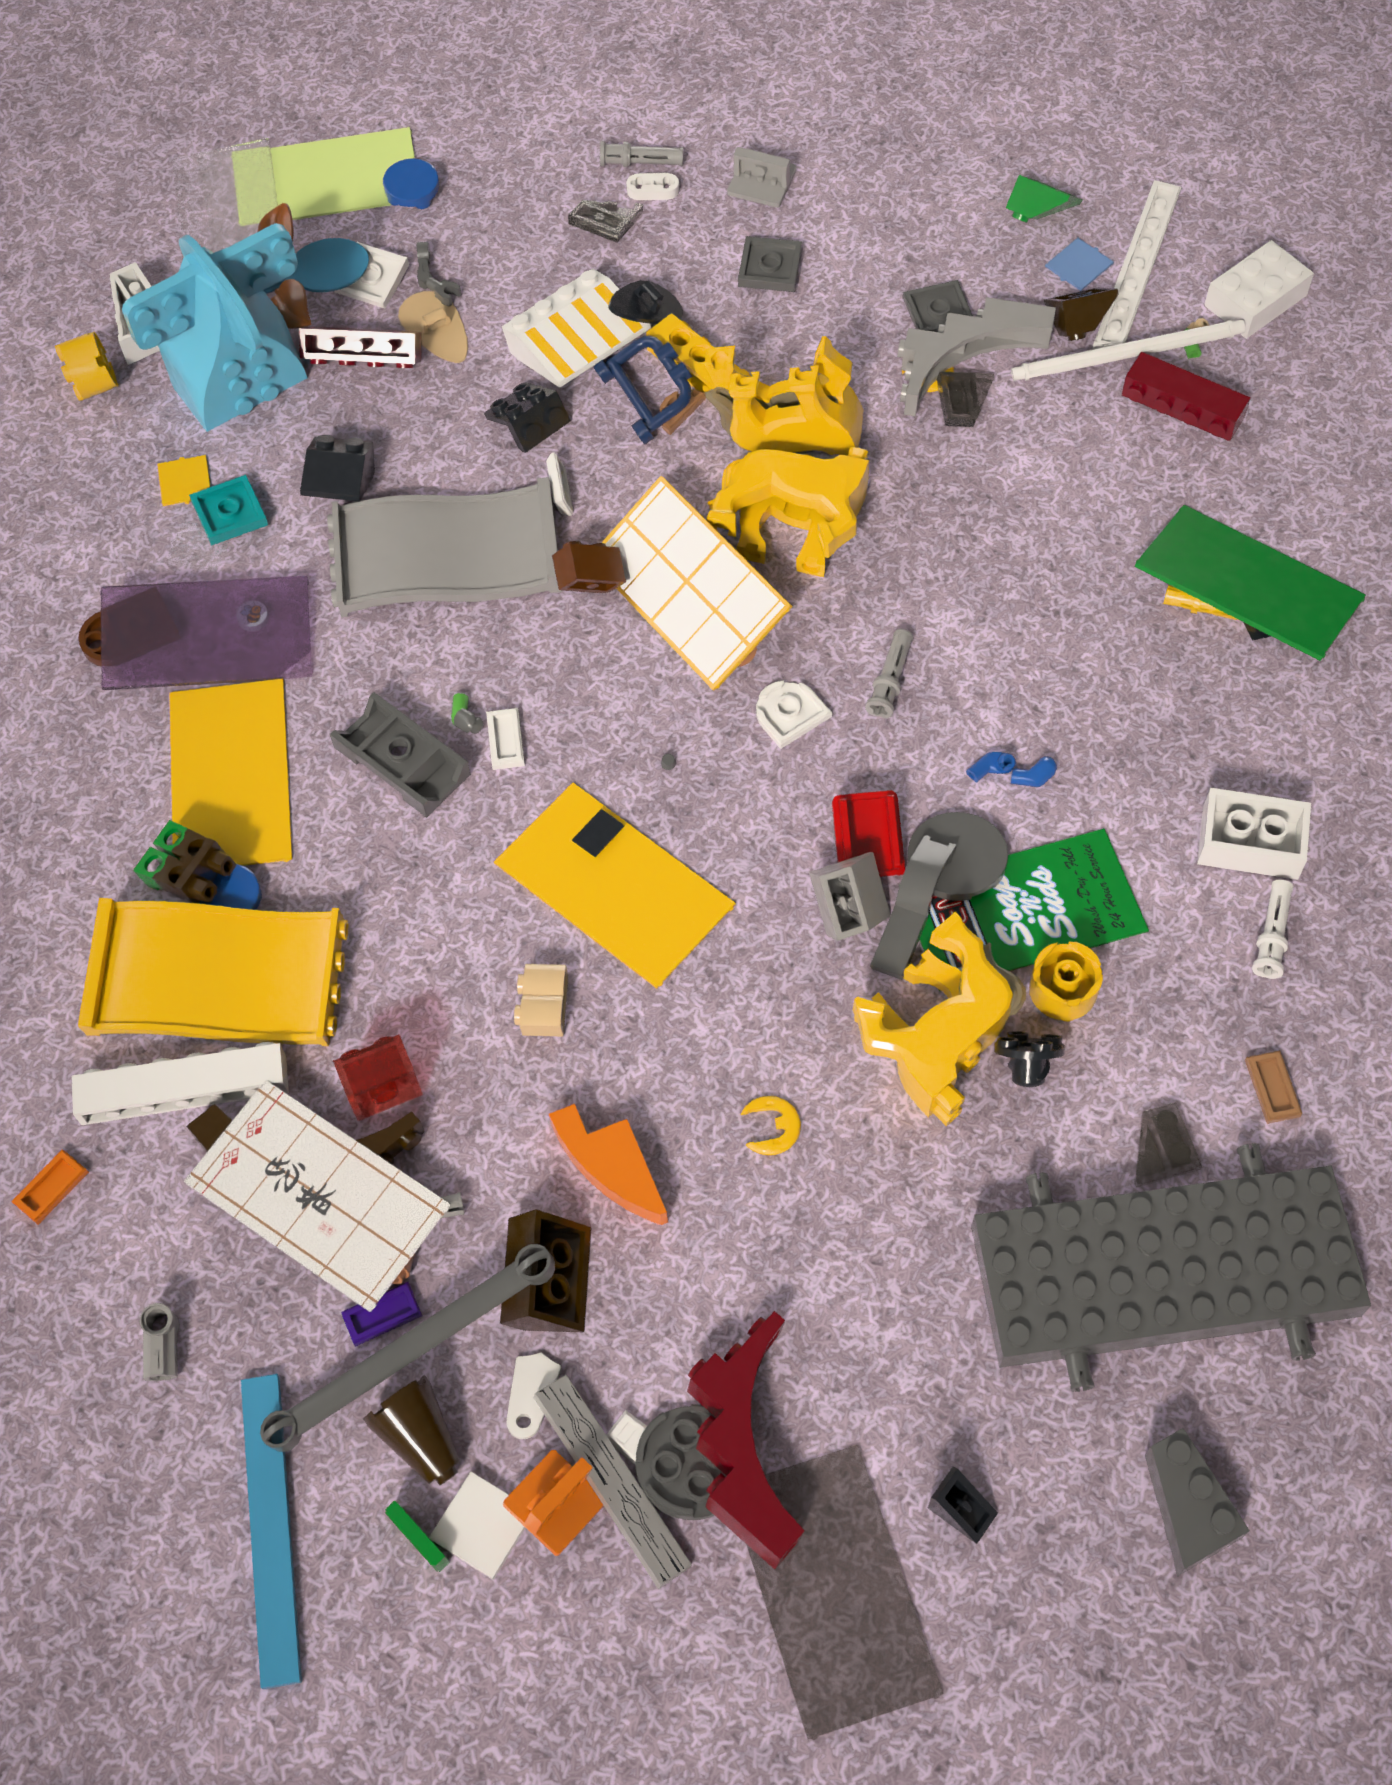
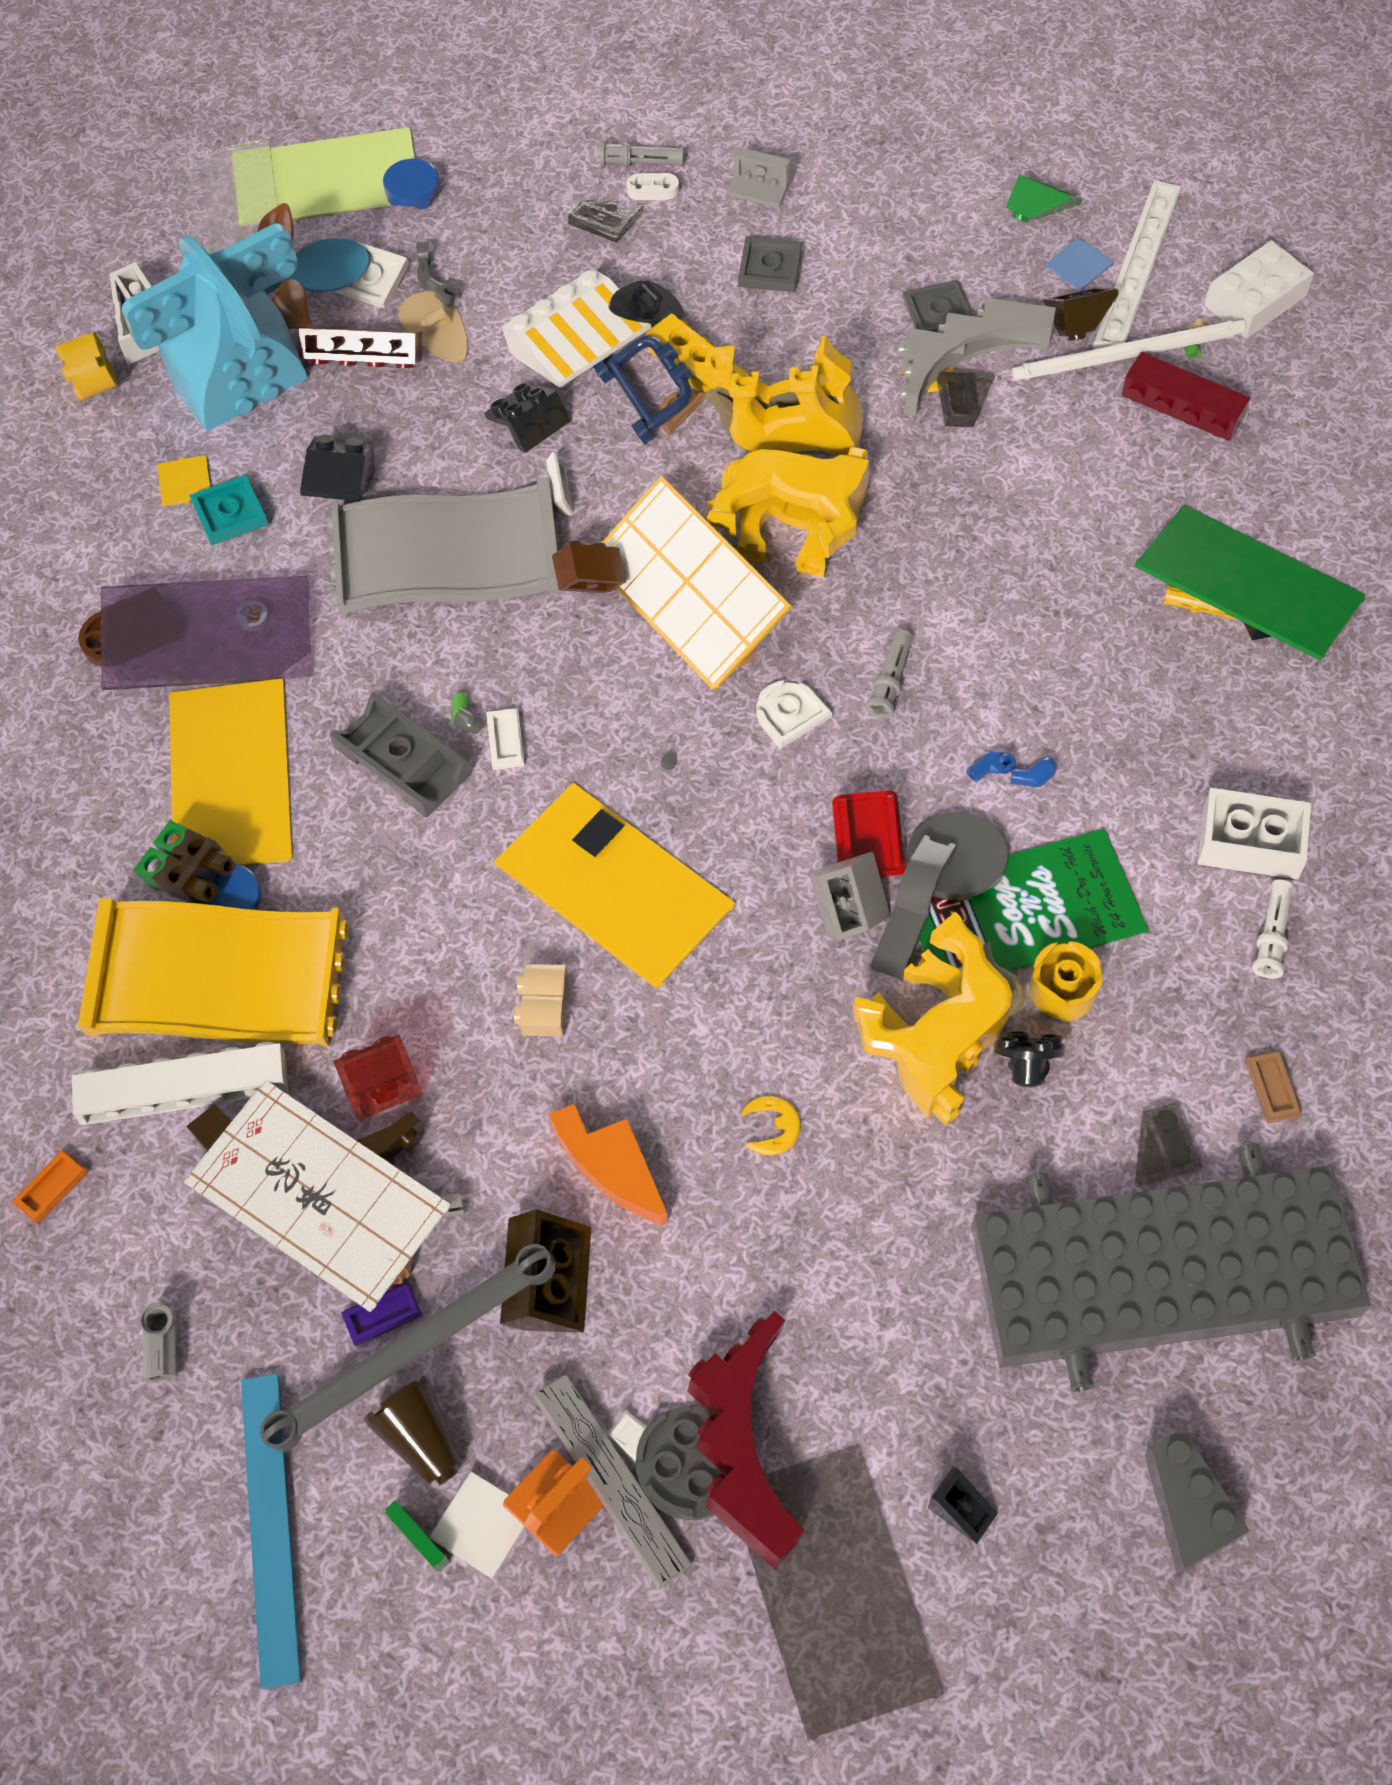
(529, 1376): white piece -> none

